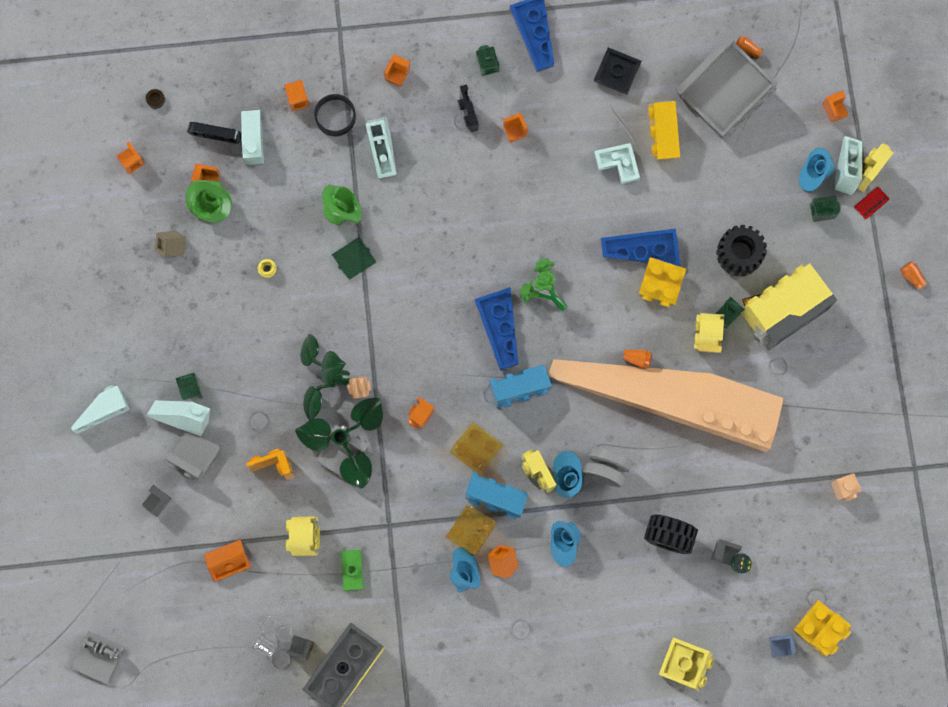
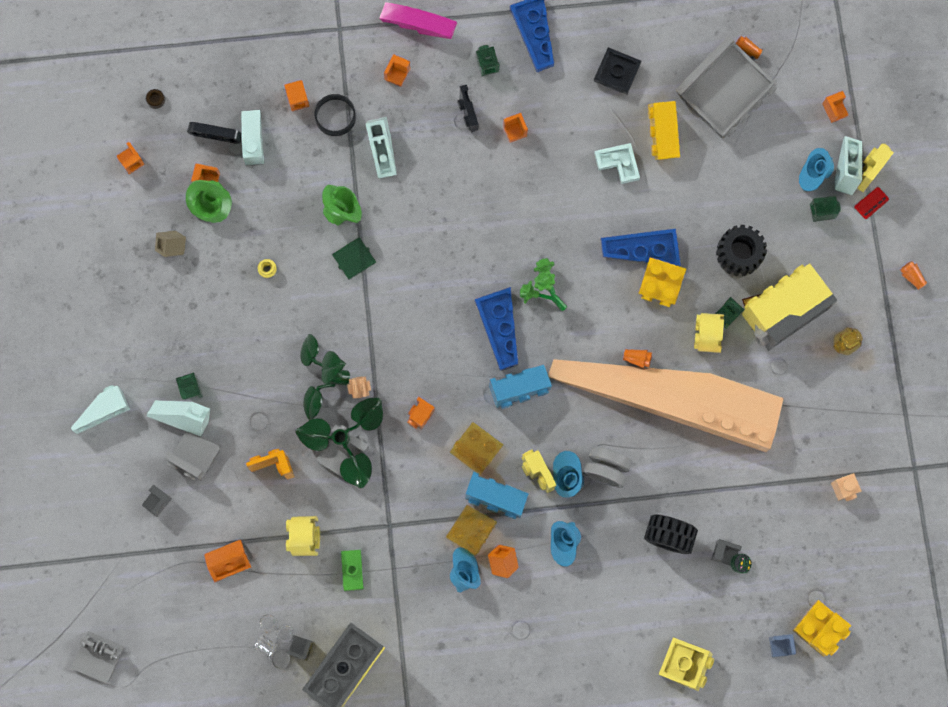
(416, 19): none -> dark pink slope
(847, 341): none -> clear yellow head

